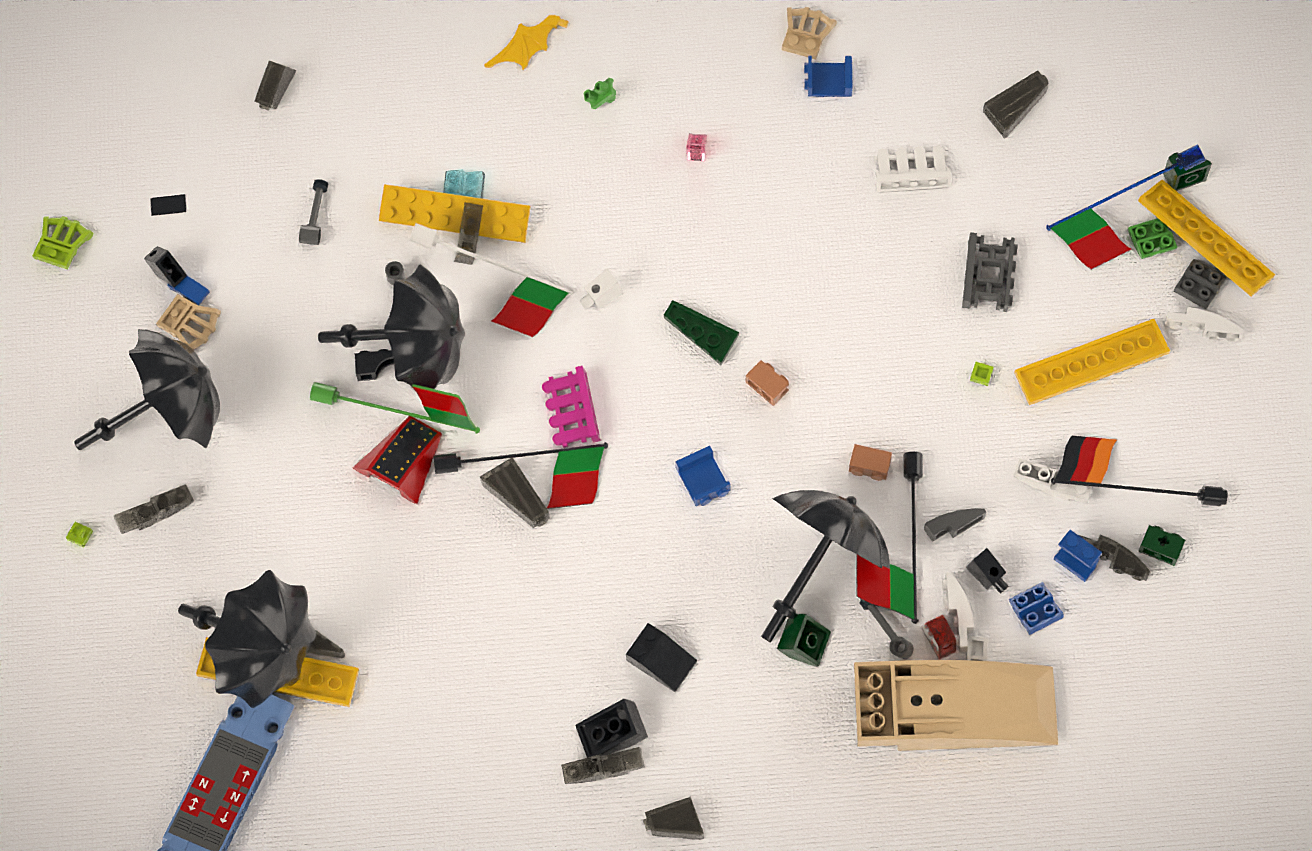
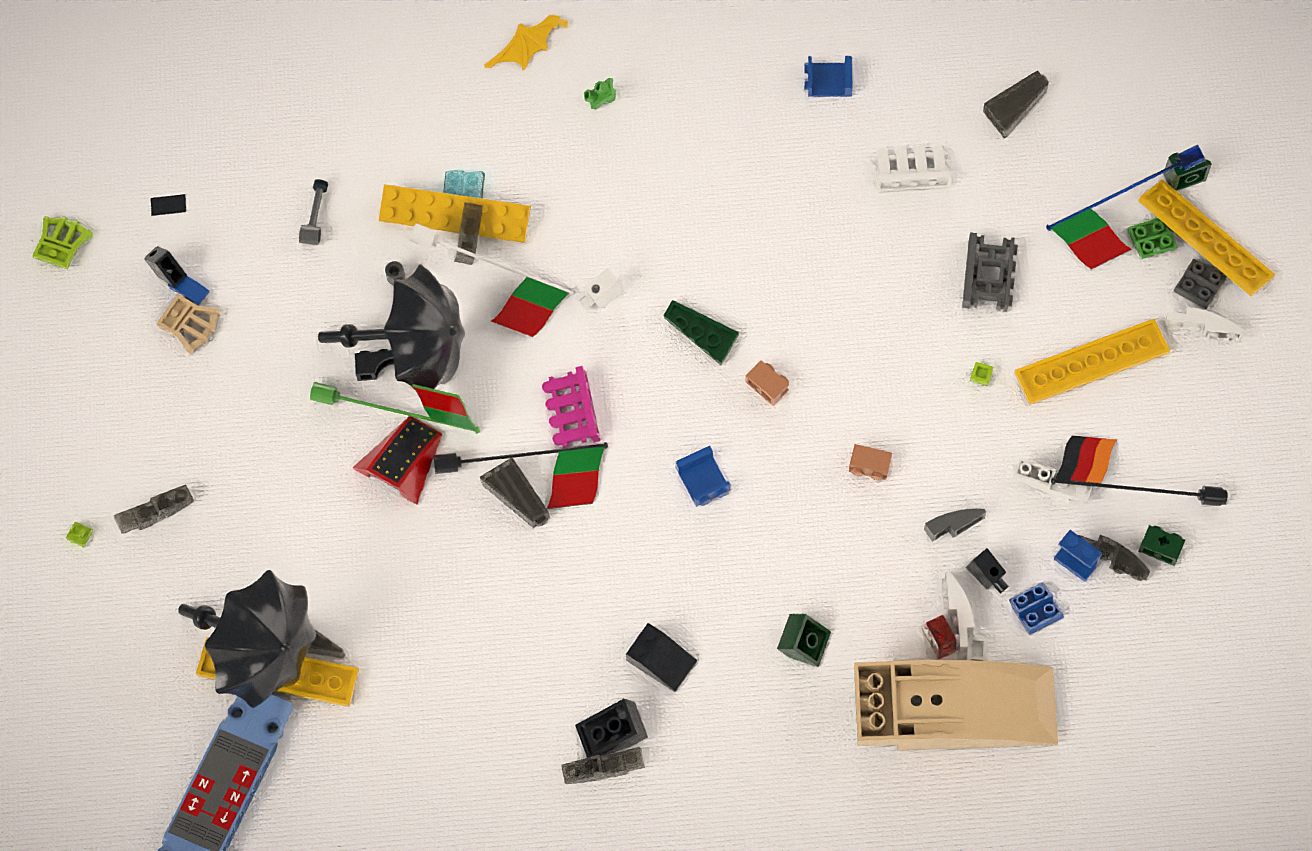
(174, 385): black piece -> none
(273, 85): clear smoke slope -> none
(674, 821): clear smoke slope -> none
(696, 147): clear pink slope -> none
(804, 42): tan plate -> none
(839, 522): black piece -> none
(893, 587): flag -> none
(895, 640): dark grey piece -> none

